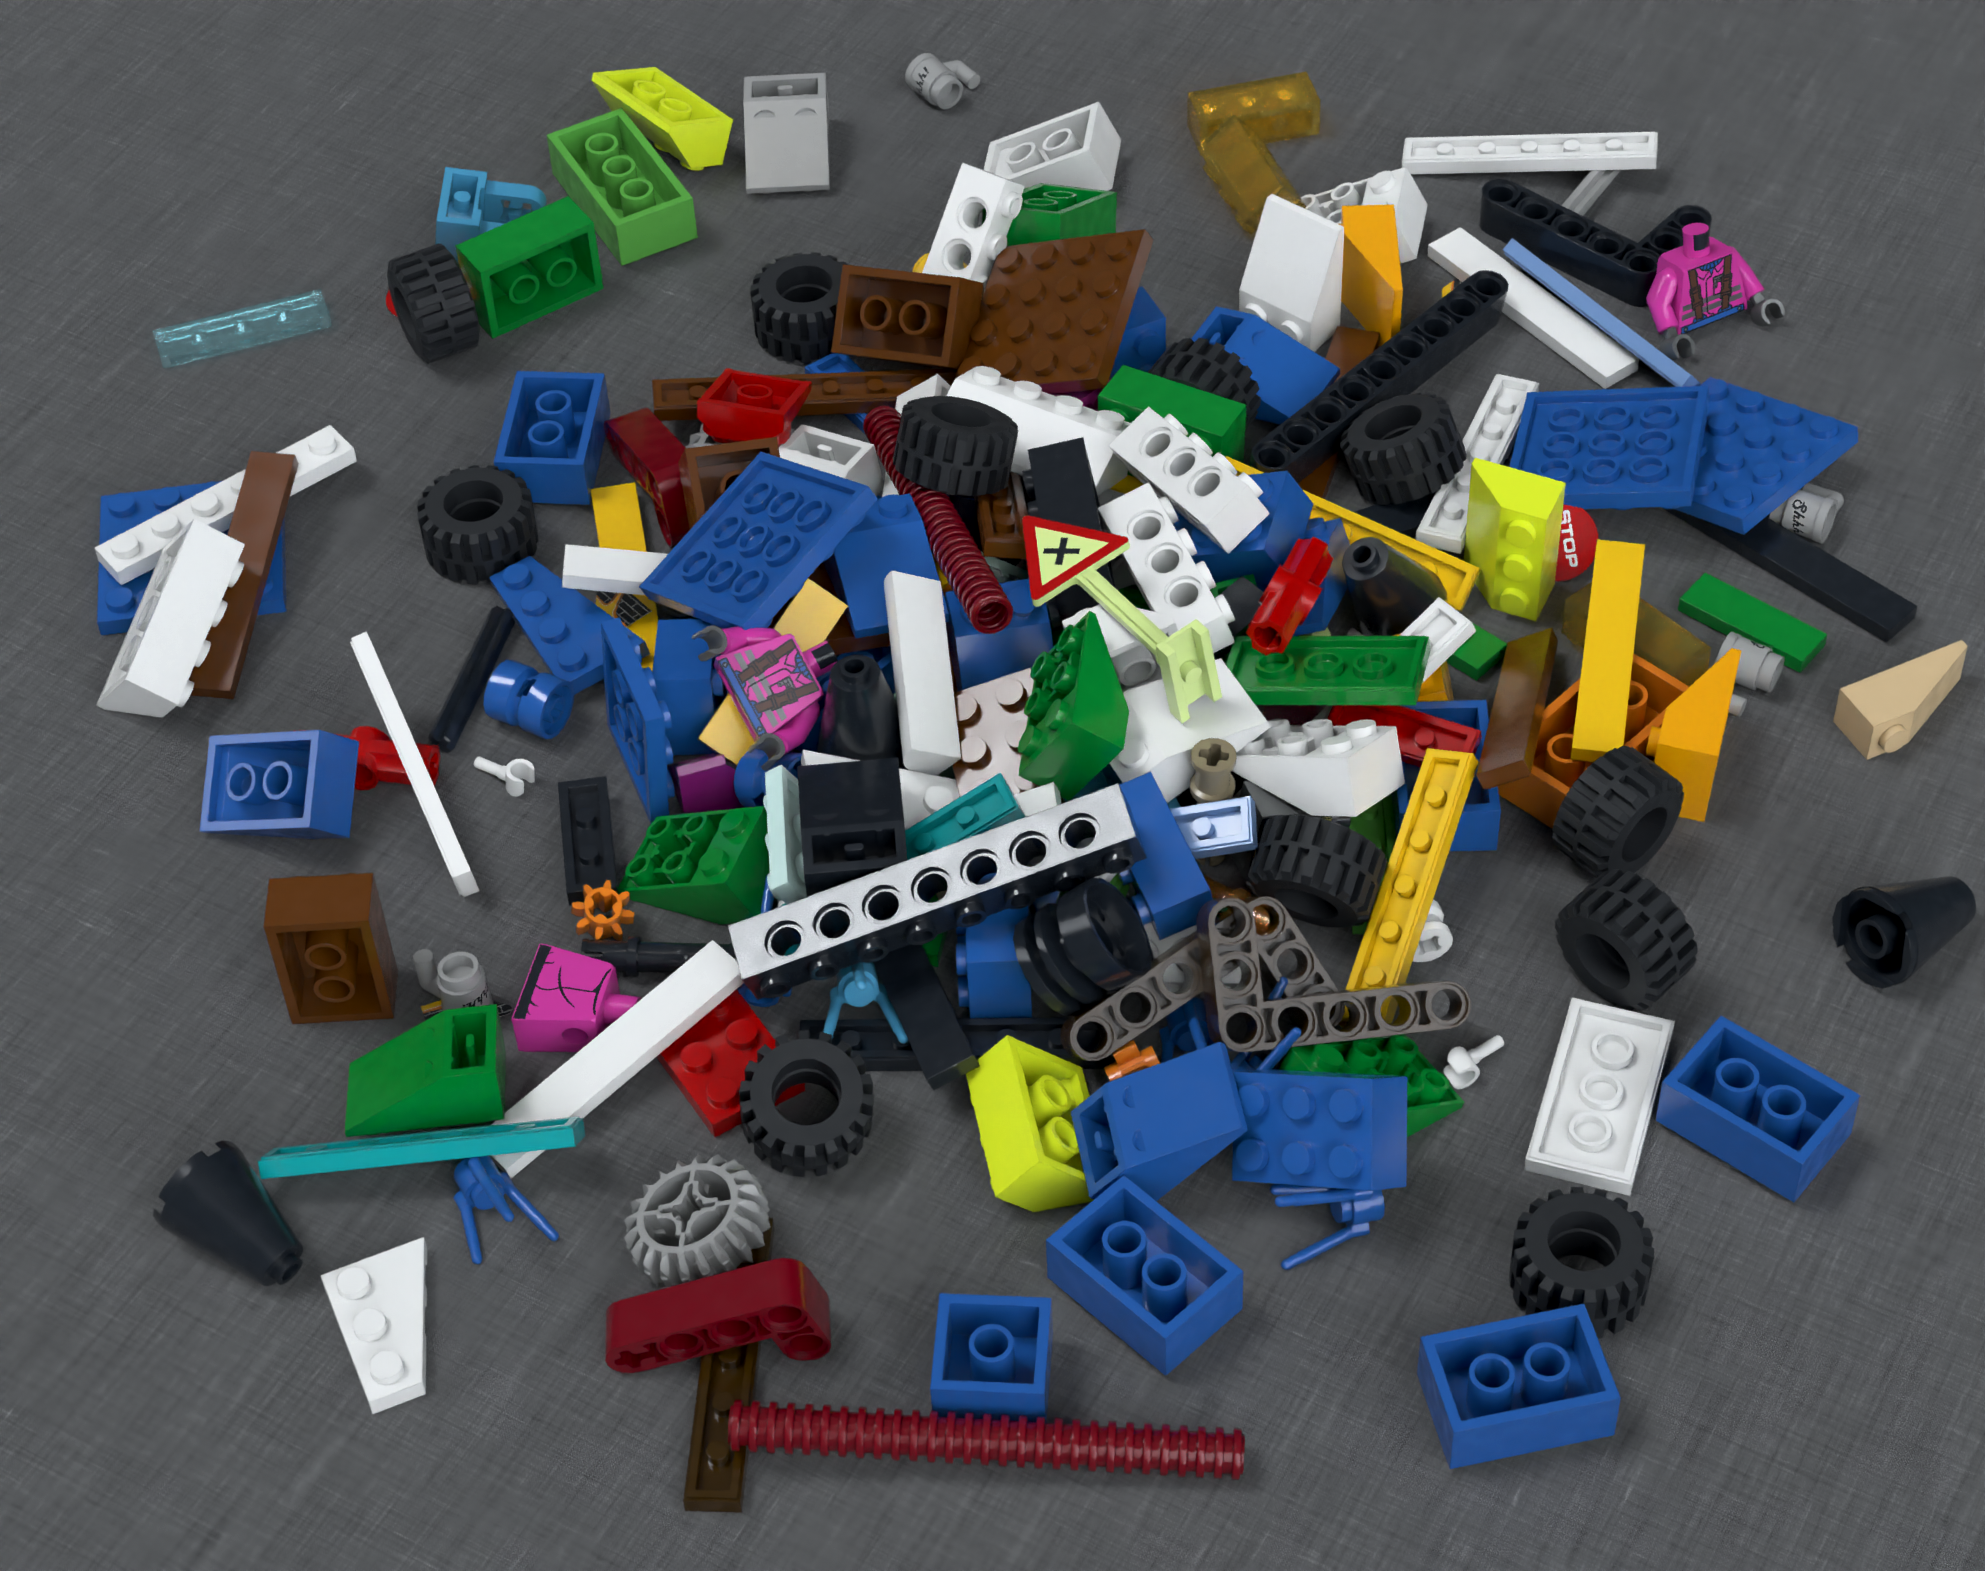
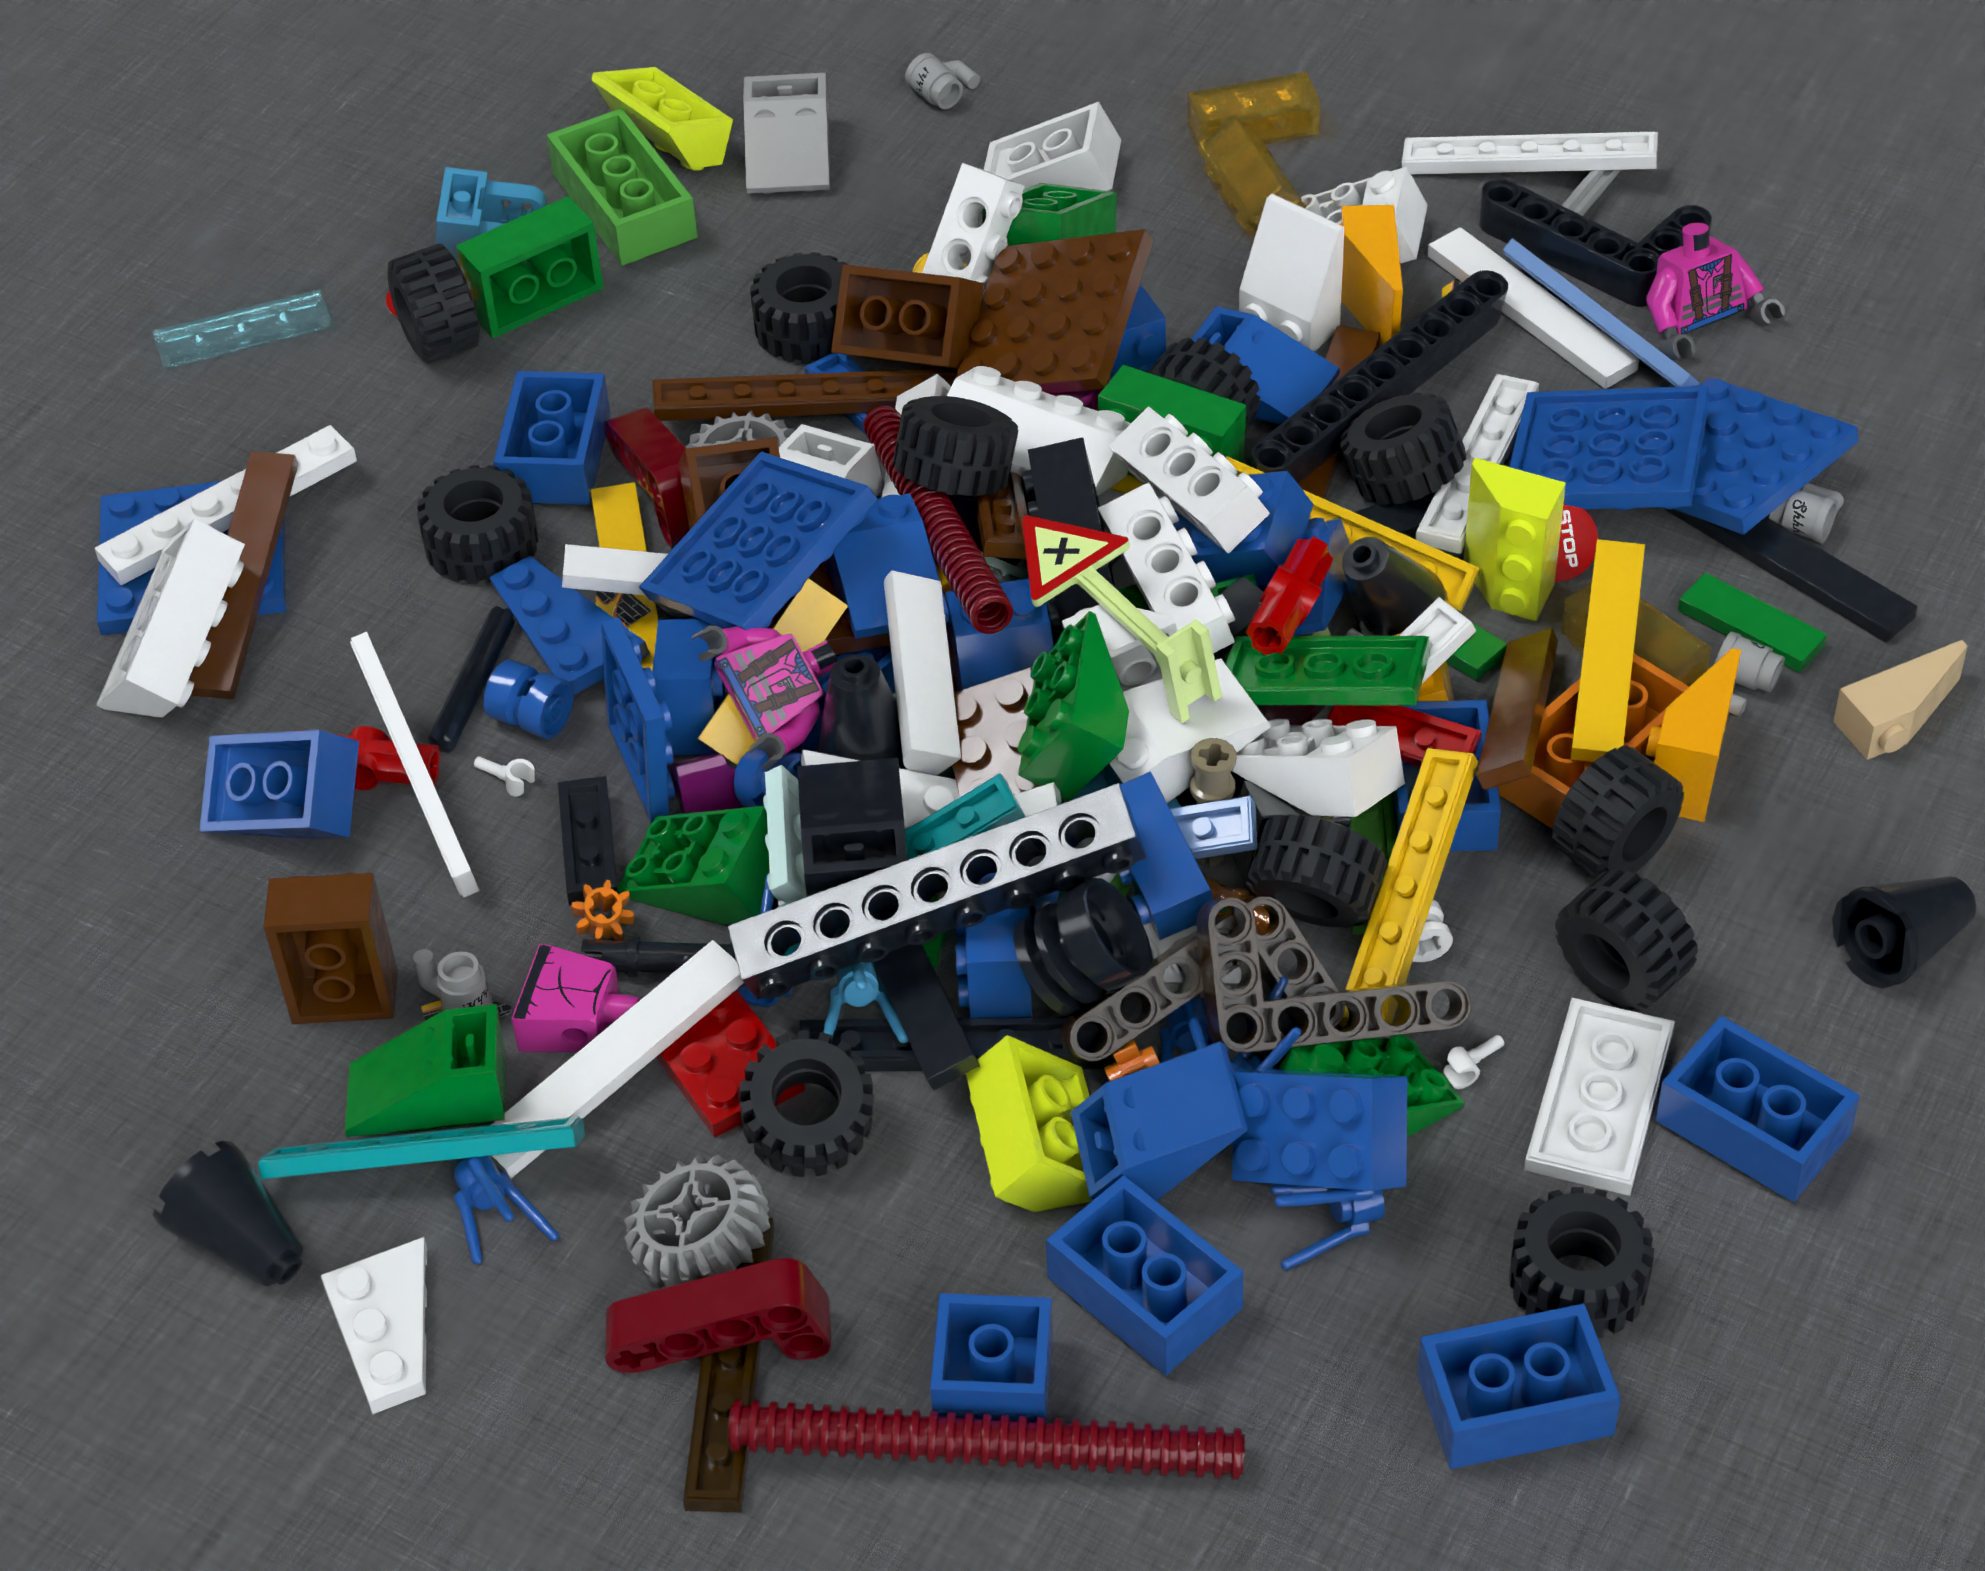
(751, 406): red slope -> none

